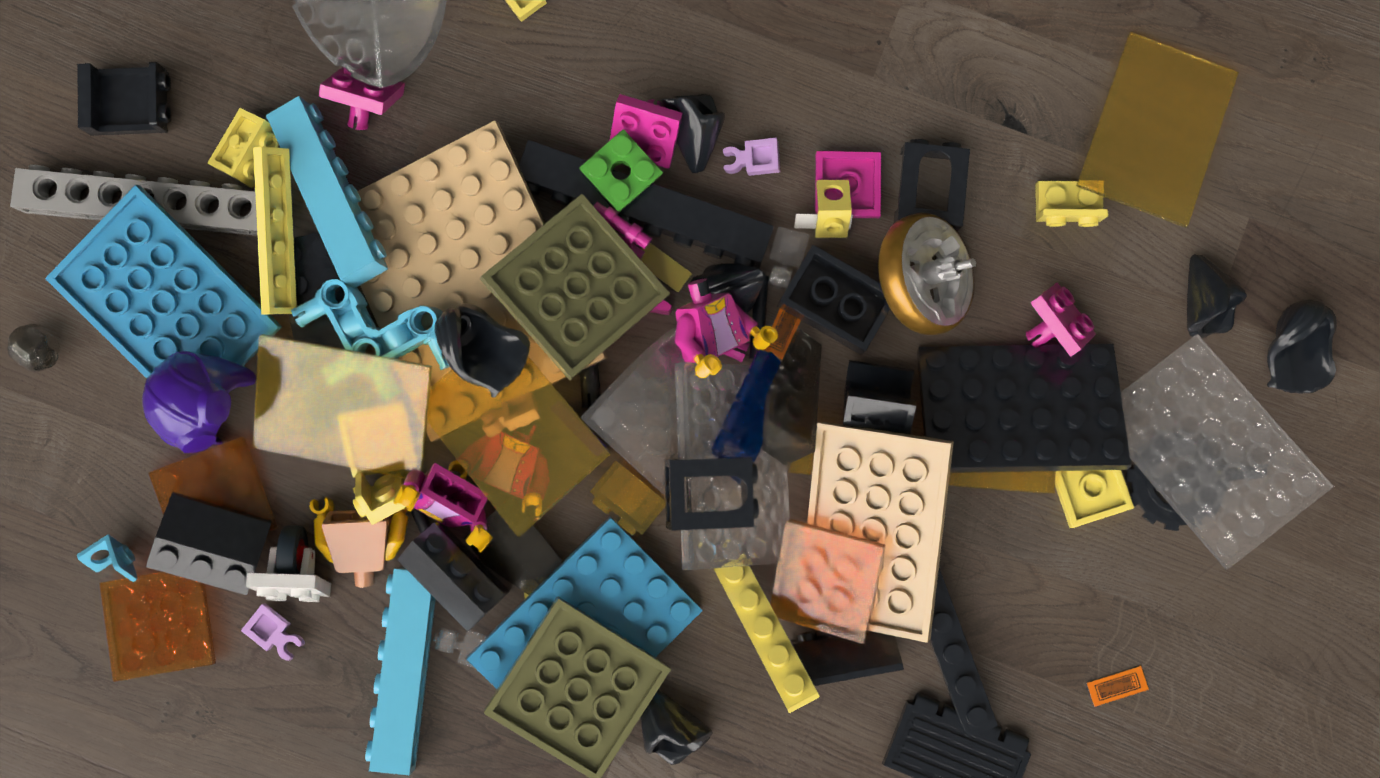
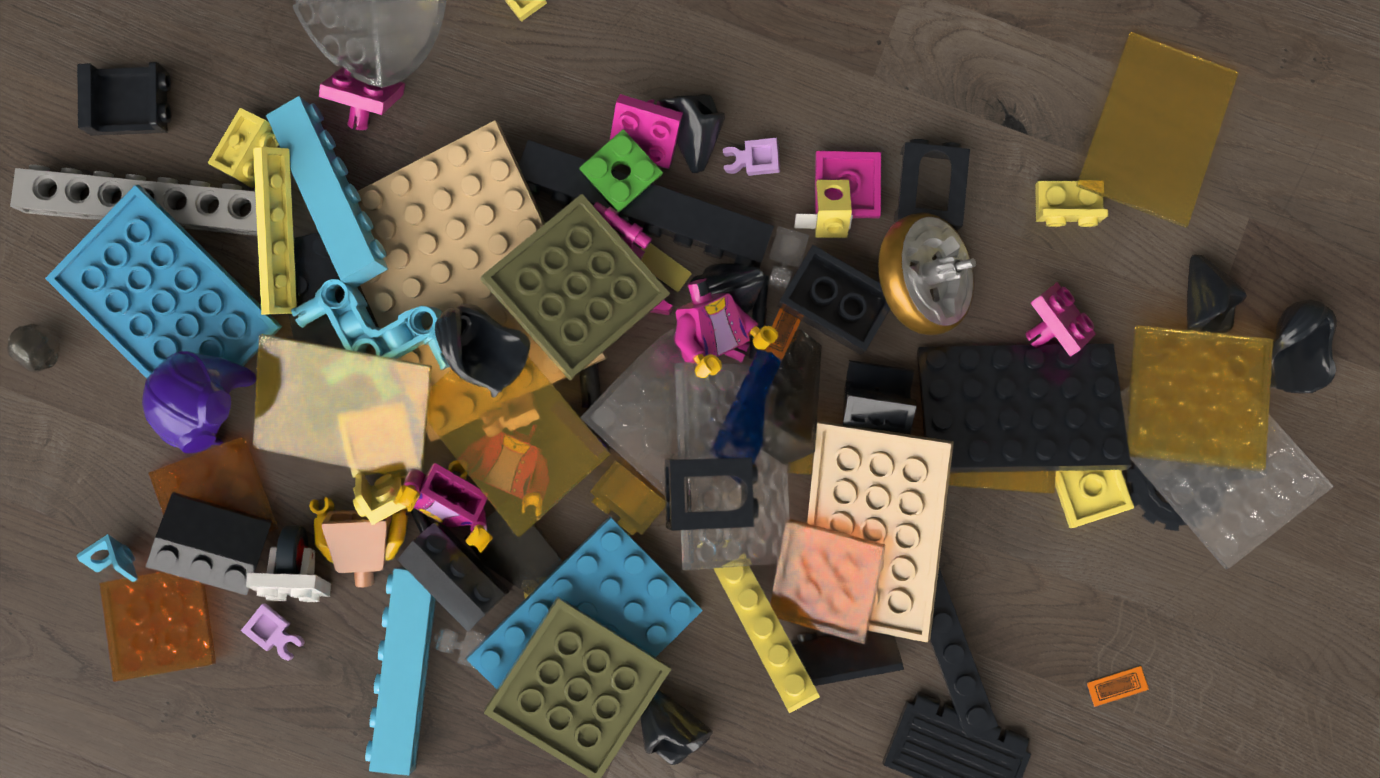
(1199, 397): none -> clear yellow plate

